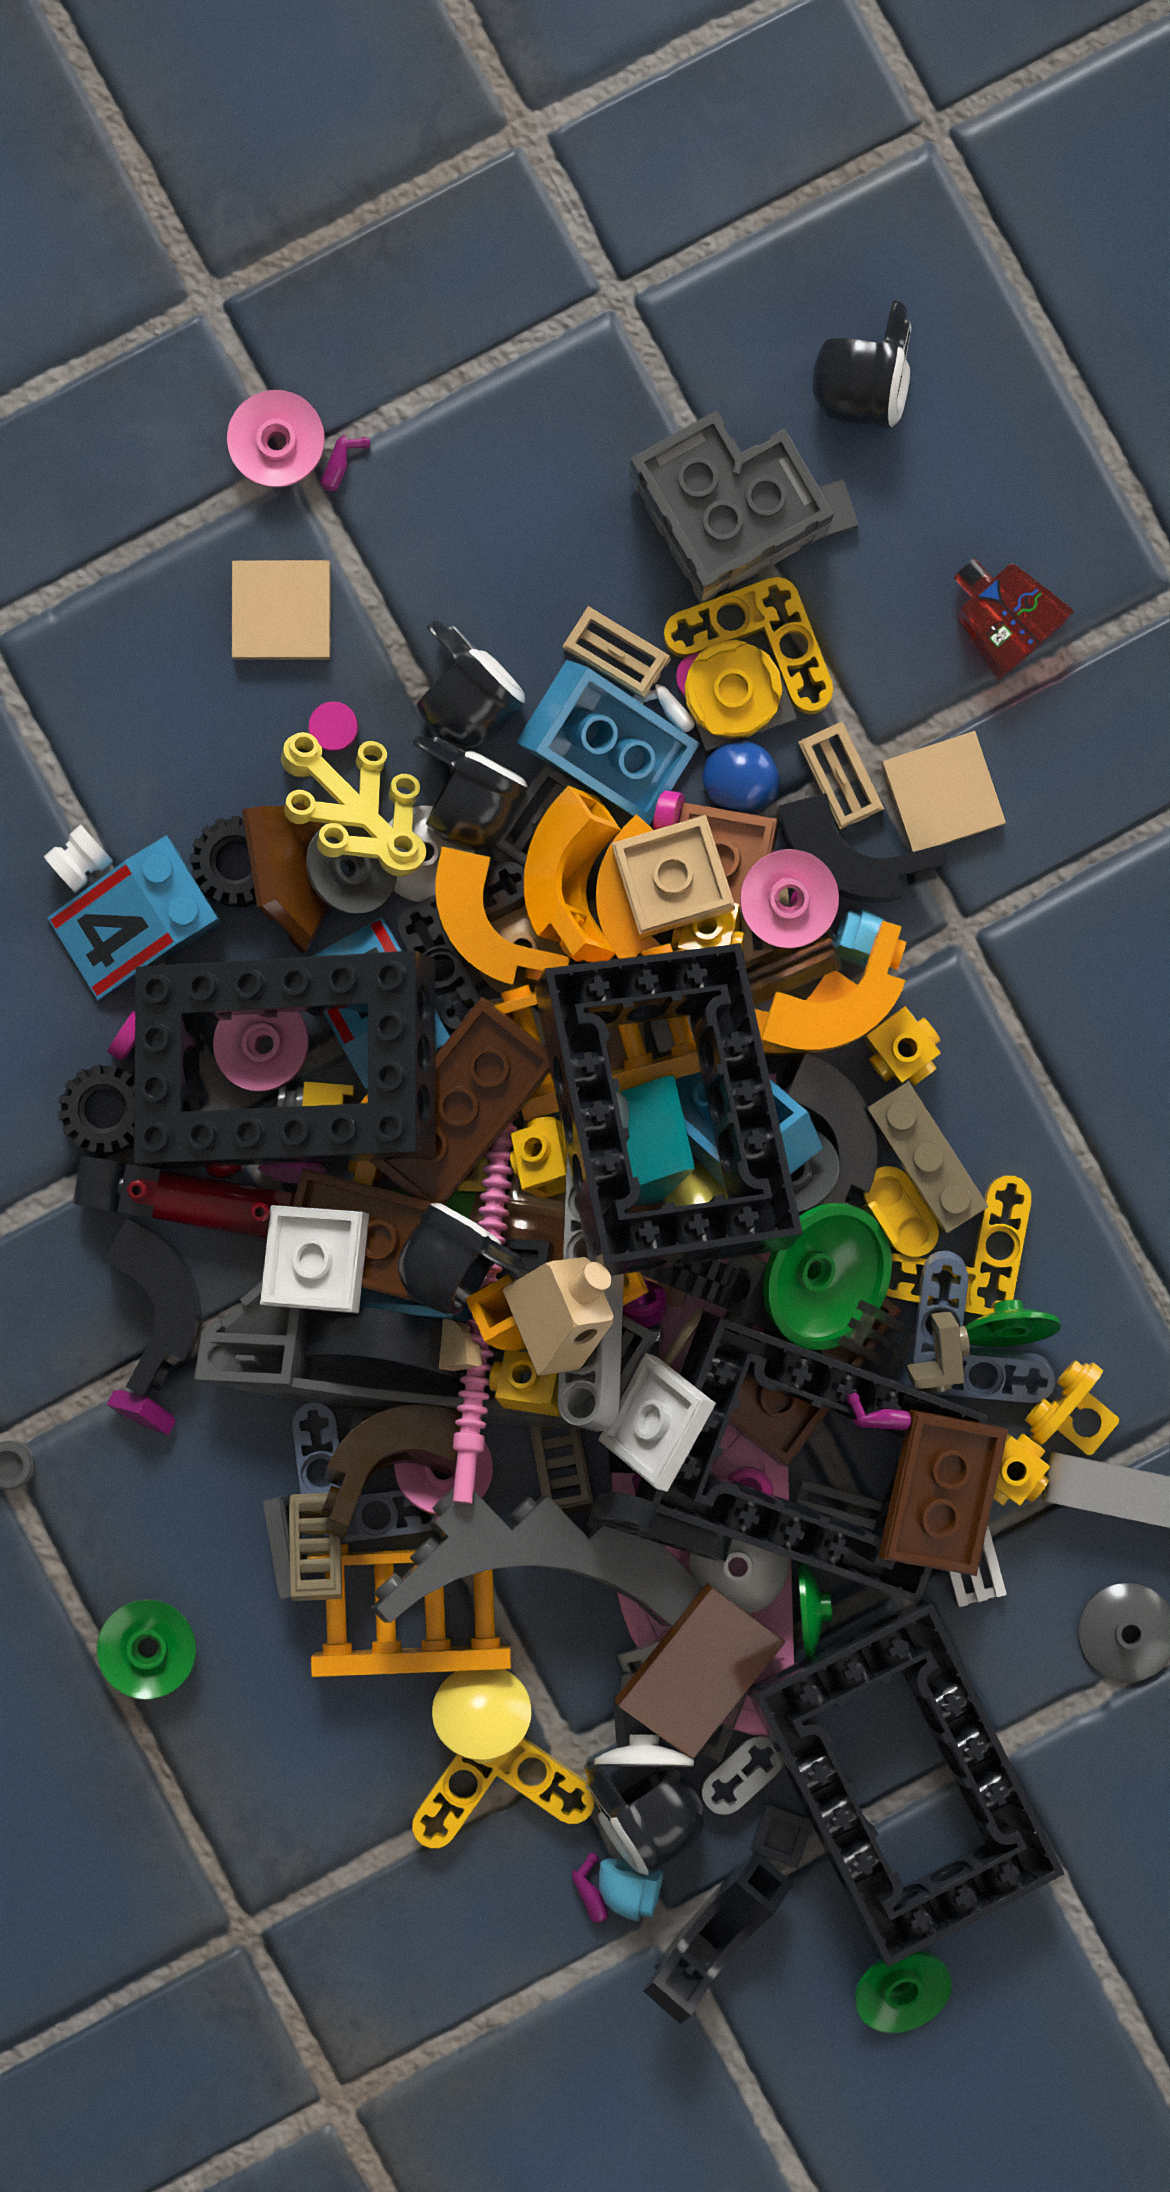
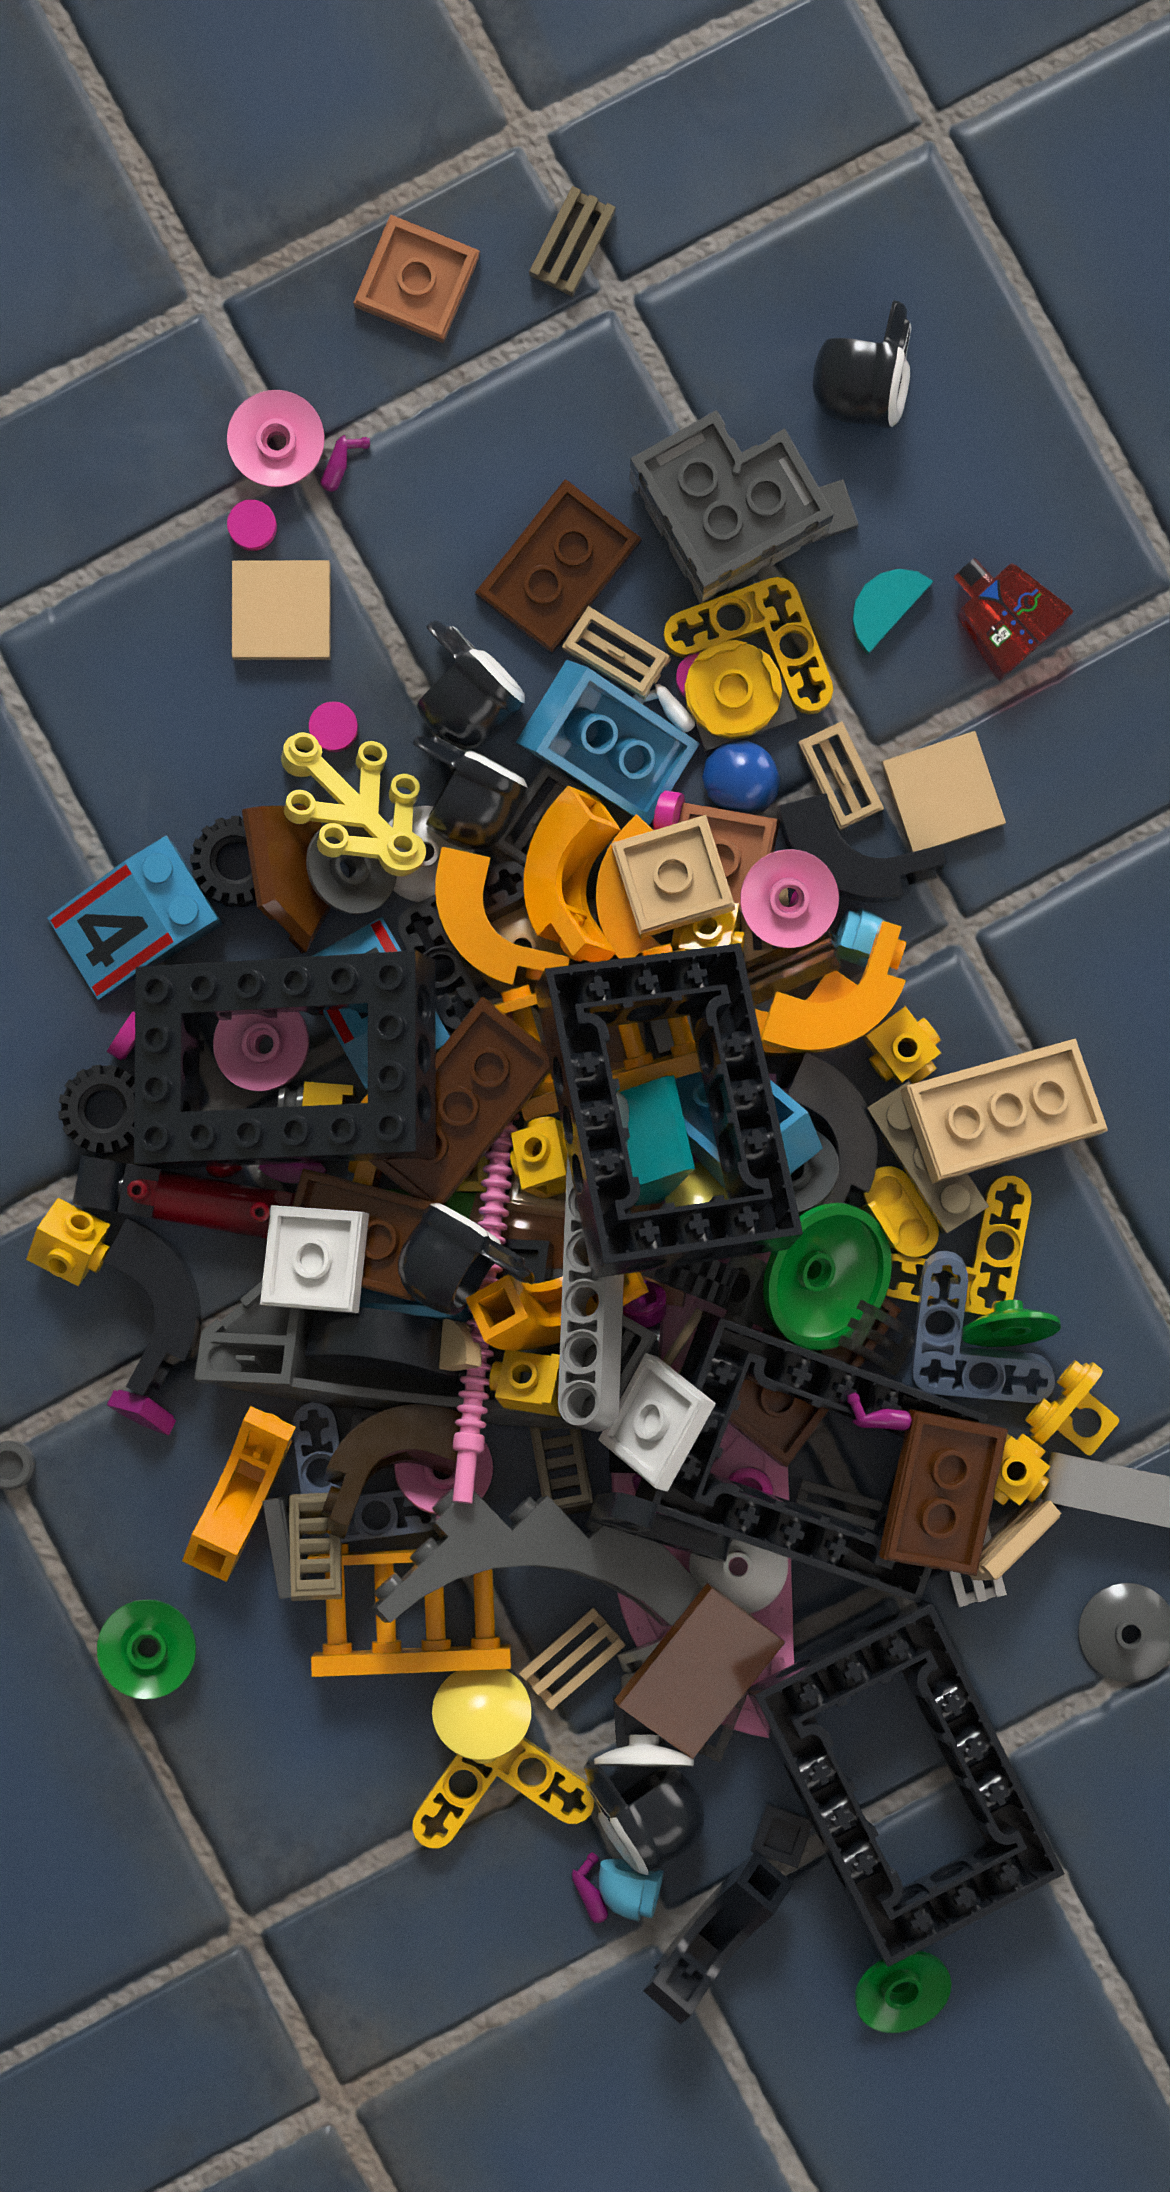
(69, 1242): none -> yellow brick
(81, 856): white wheel -> none
(239, 1494): none -> light orange arch
(252, 525): none -> dark pink tile
(416, 278): none -> nougat tile
(541, 1686): none -> tan tile
(558, 566): none -> reddish brown tile
(561, 1312): tan torso -> none
(590, 204): none -> dark tan tile
(733, 1765): light grey beam -> none
(815, 1609): green dish -> none
(884, 603): none -> teal tile
(949, 1347): dark tan bracket -> none
(1003, 1110): none -> tan tile
(1015, 1539): none -> tan tile

